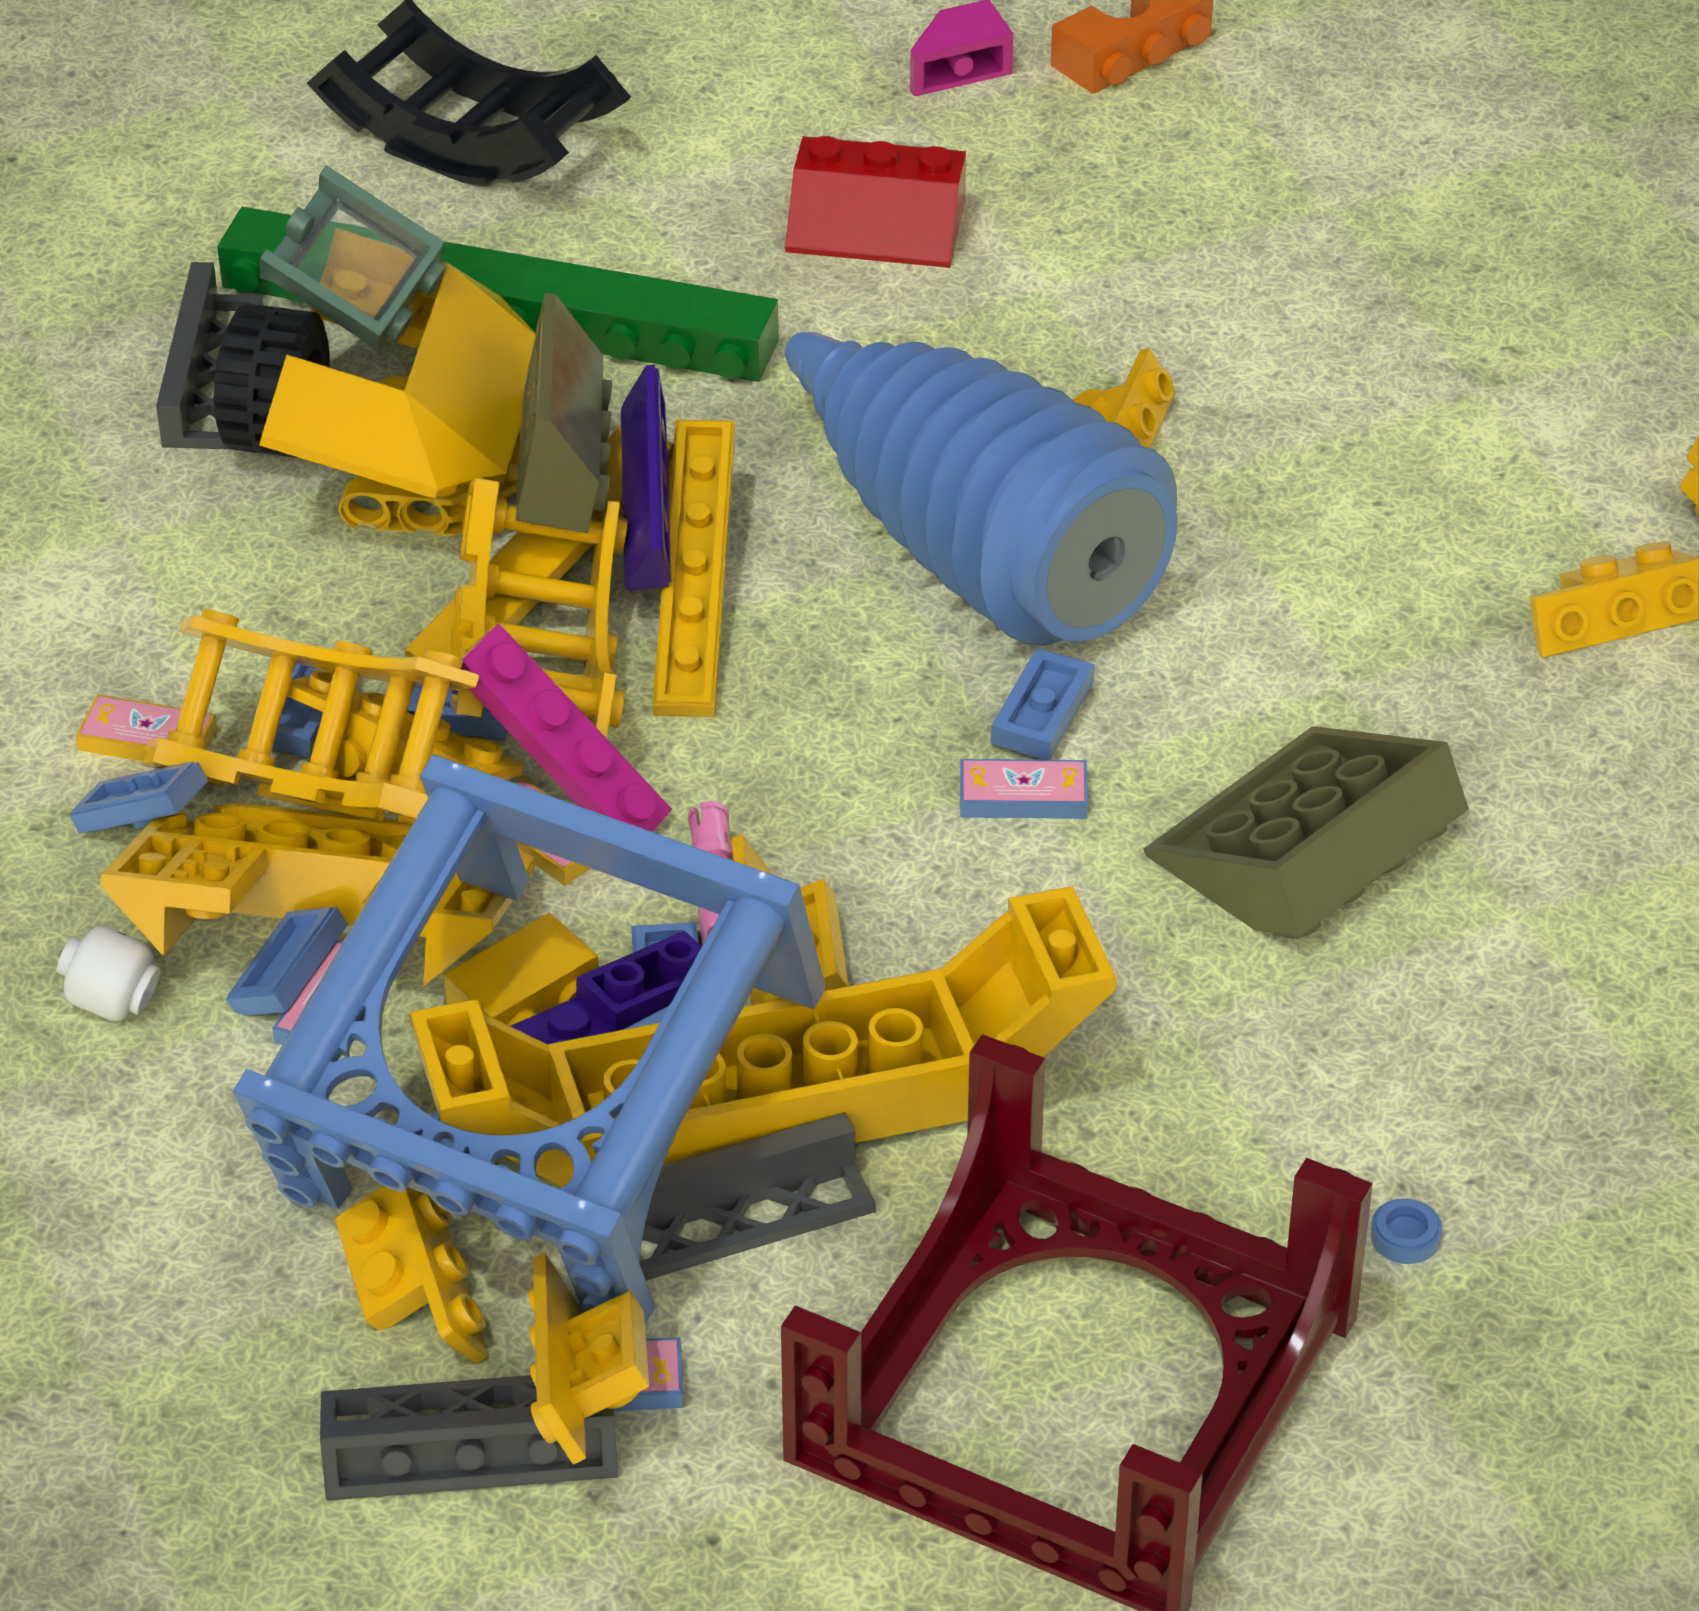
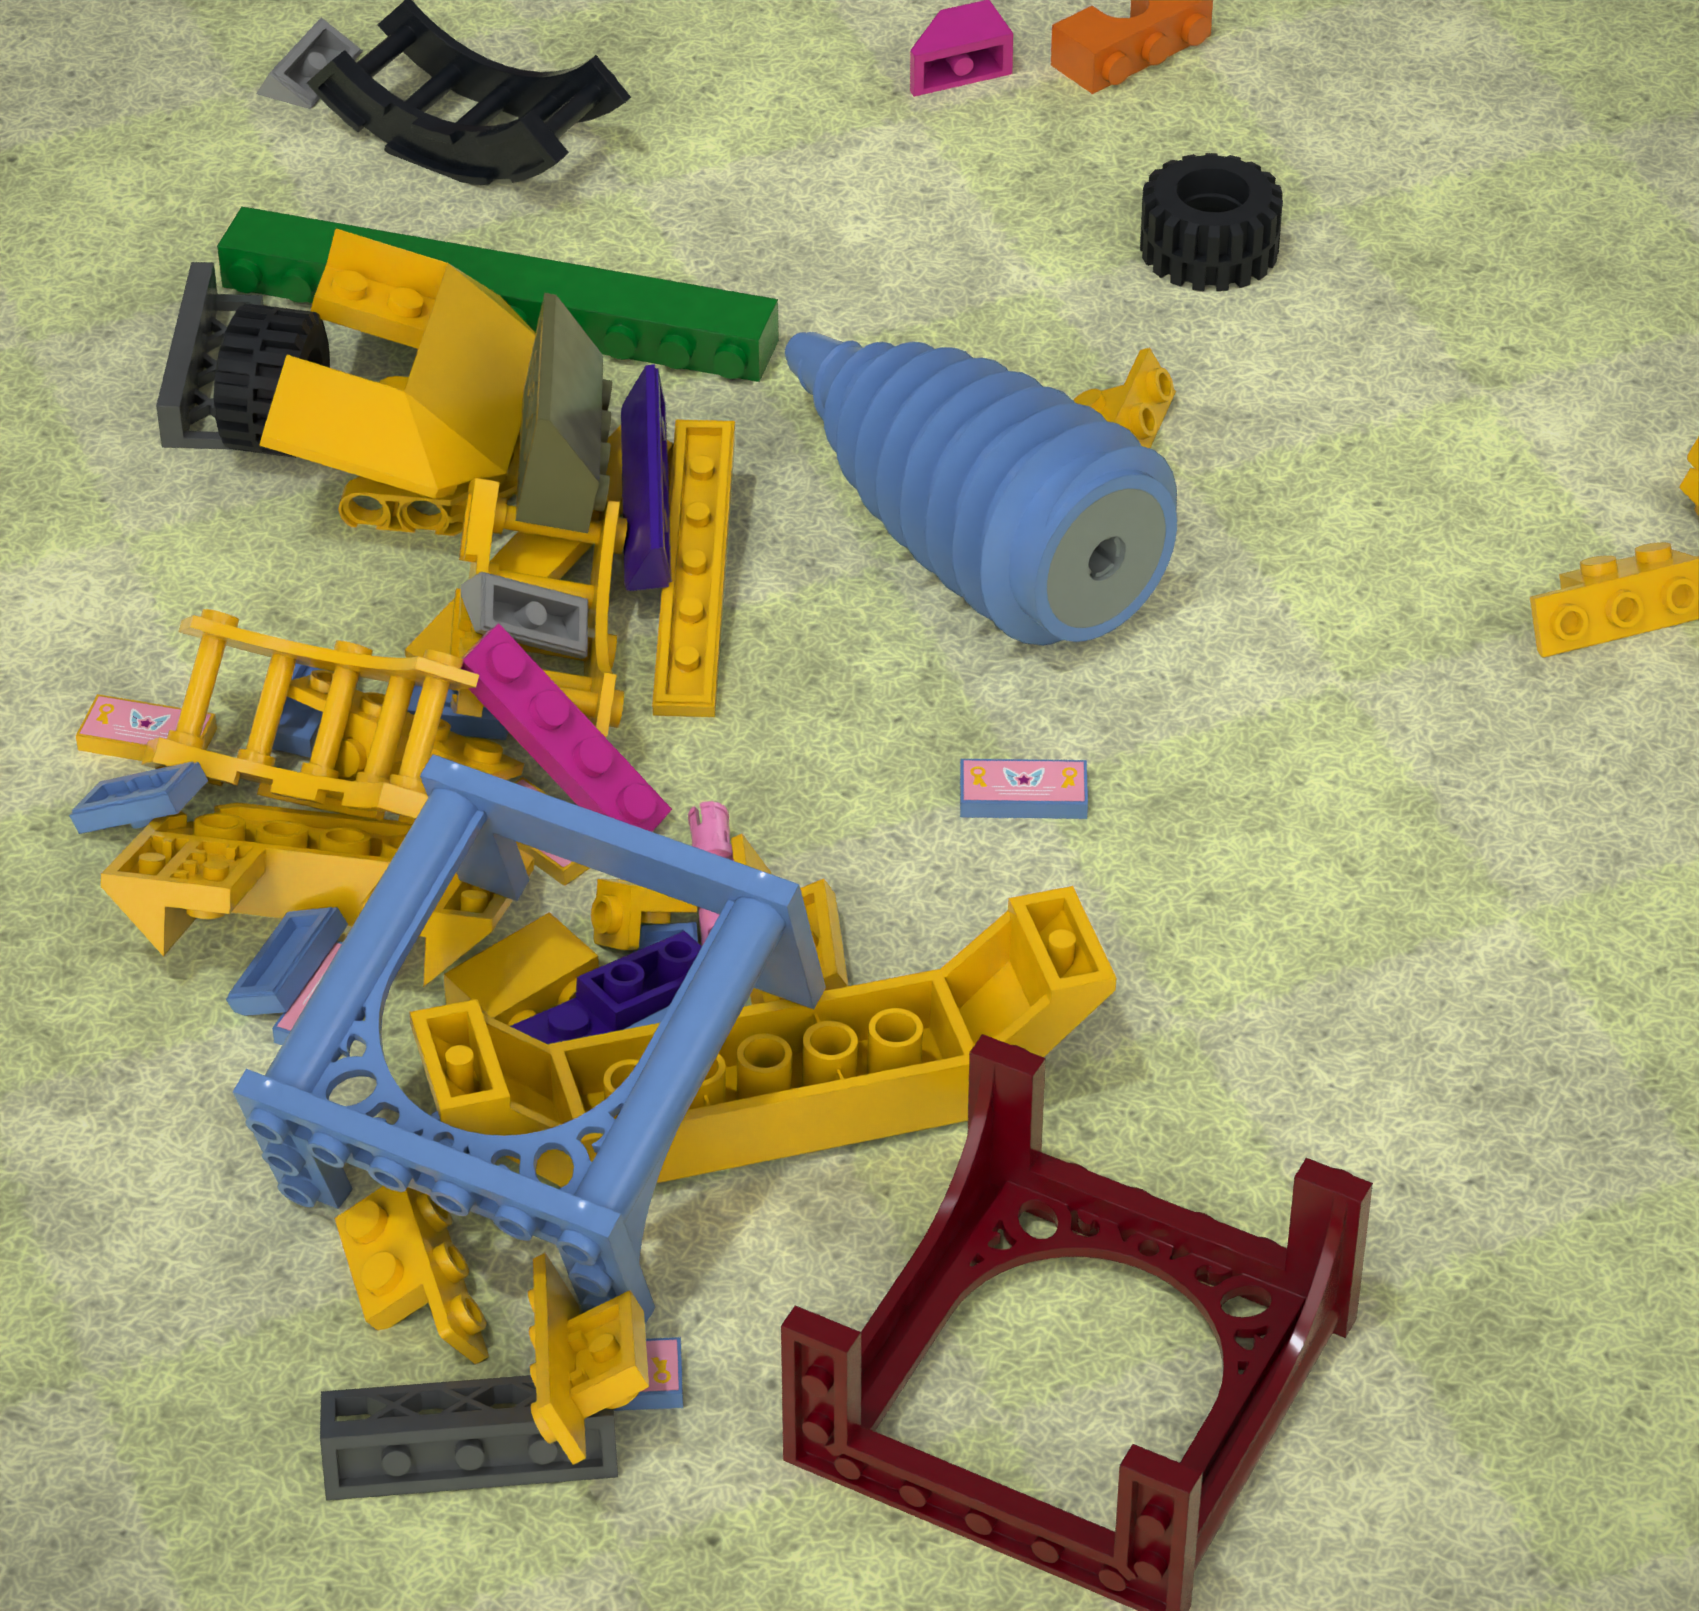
(108, 973): white head -> none
(310, 55): none -> light grey slope
(355, 260): window -> none
(528, 613): none -> light grey slope
(622, 908): none -> yellow bracket
(750, 1173): dark grey fence -> none
(876, 201): red slope -> none
(1042, 704): medium blue plate -> none
(1211, 221): none -> black tyre
(1314, 826): olive slope -> none
(1406, 1231): medium blue tile -> none

